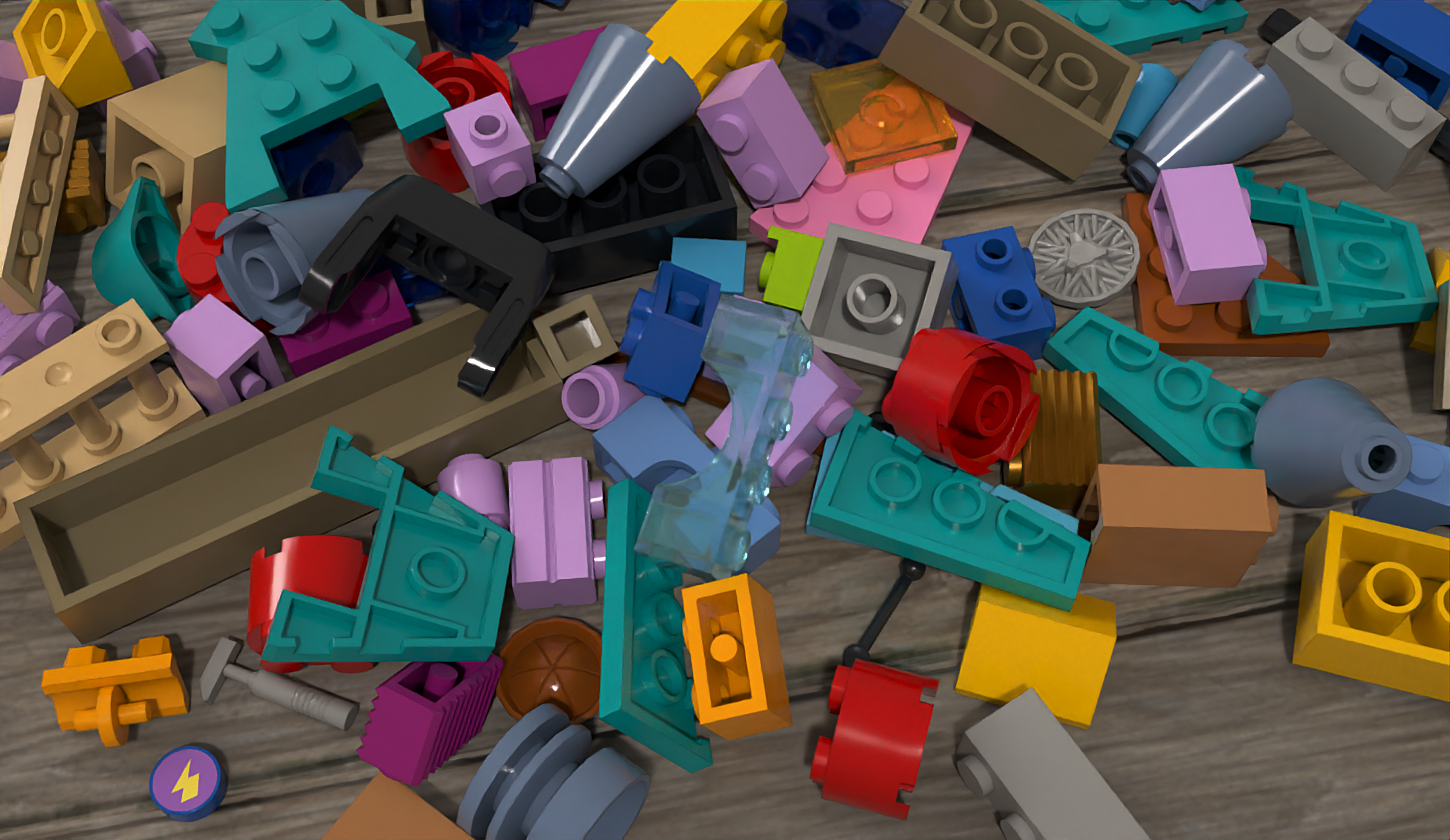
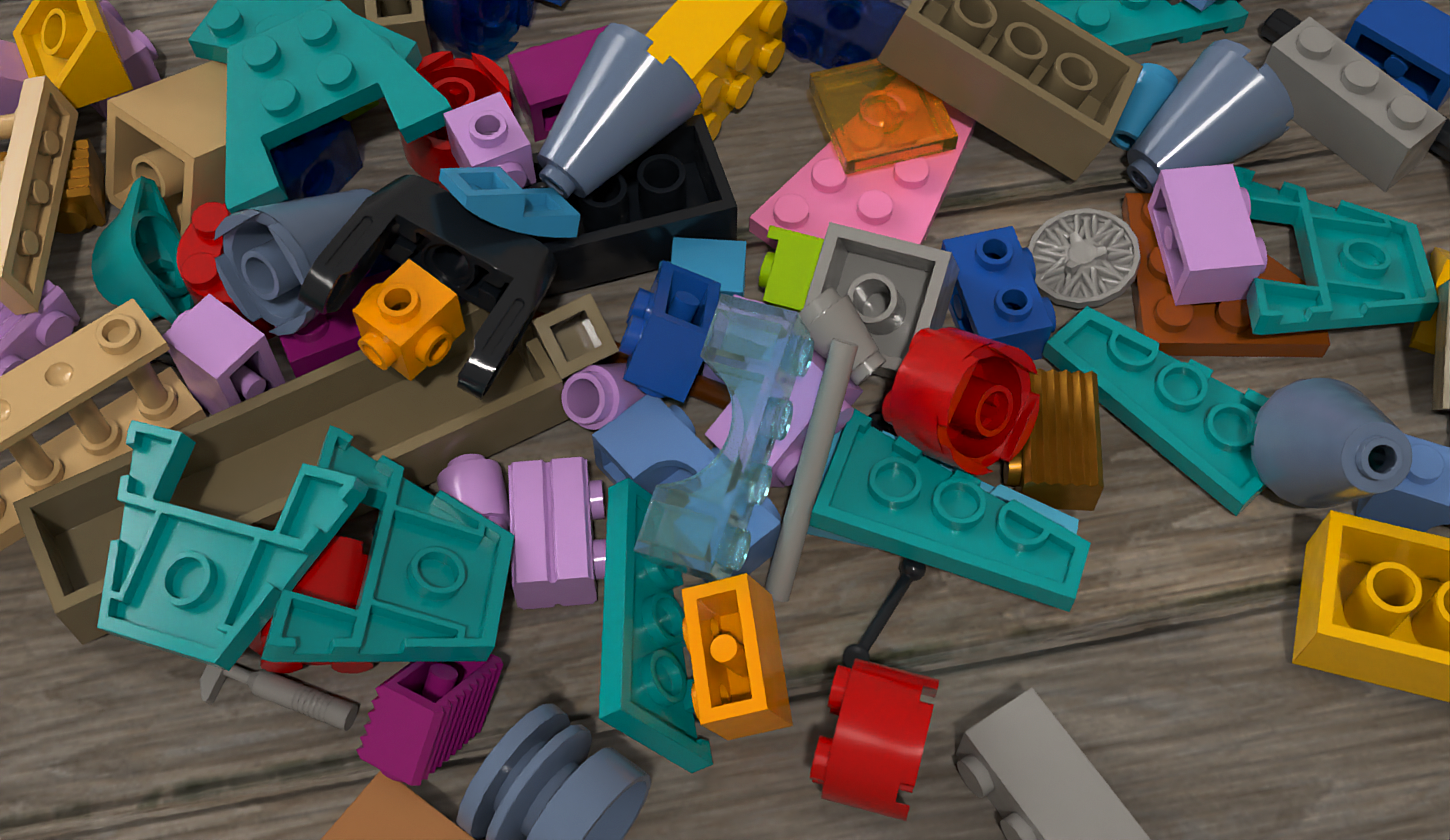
(114, 694): light orange hips -> none
(187, 783): tile -> none
(199, 578): none -> teal wing
(408, 321): none -> light orange brick
(501, 201): none -> dark azure slope
(551, 664): dark orange hat -> none
(763, 134): lavender brick -> none
(810, 468): none -> light grey bar
(837, 318): none -> light grey cone
(1040, 647): yellow slope -> none
(1174, 525): medium nougat brick -> none

